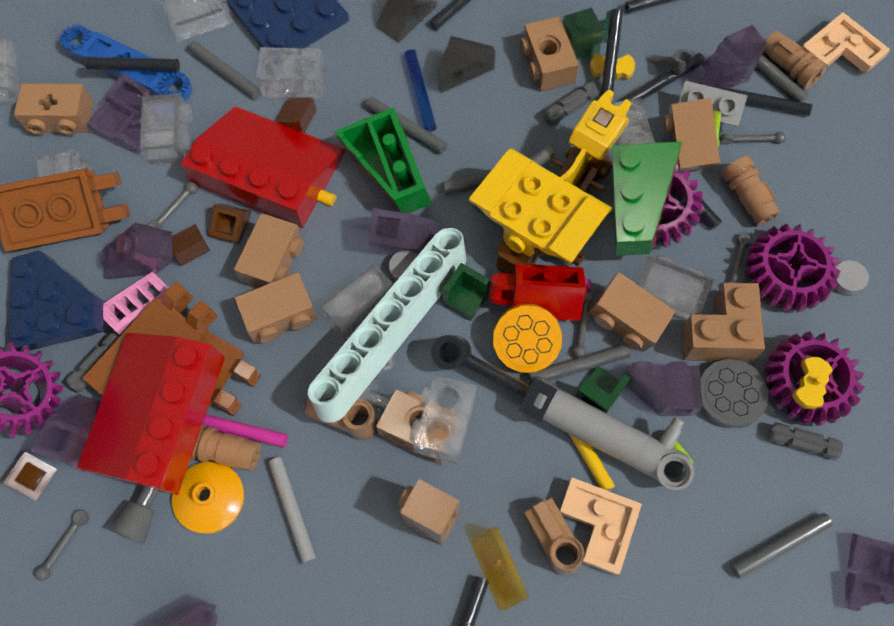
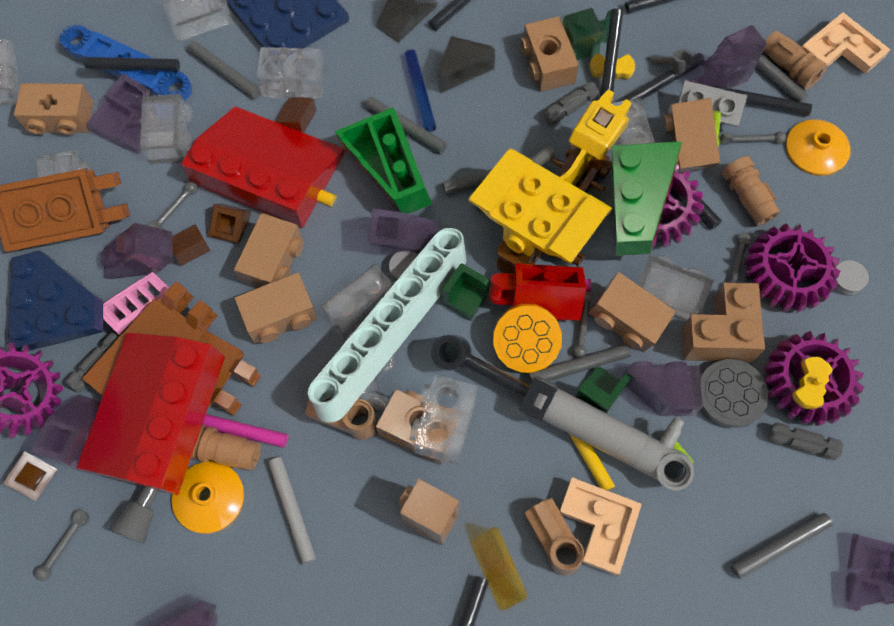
(813, 156): none -> light orange dish

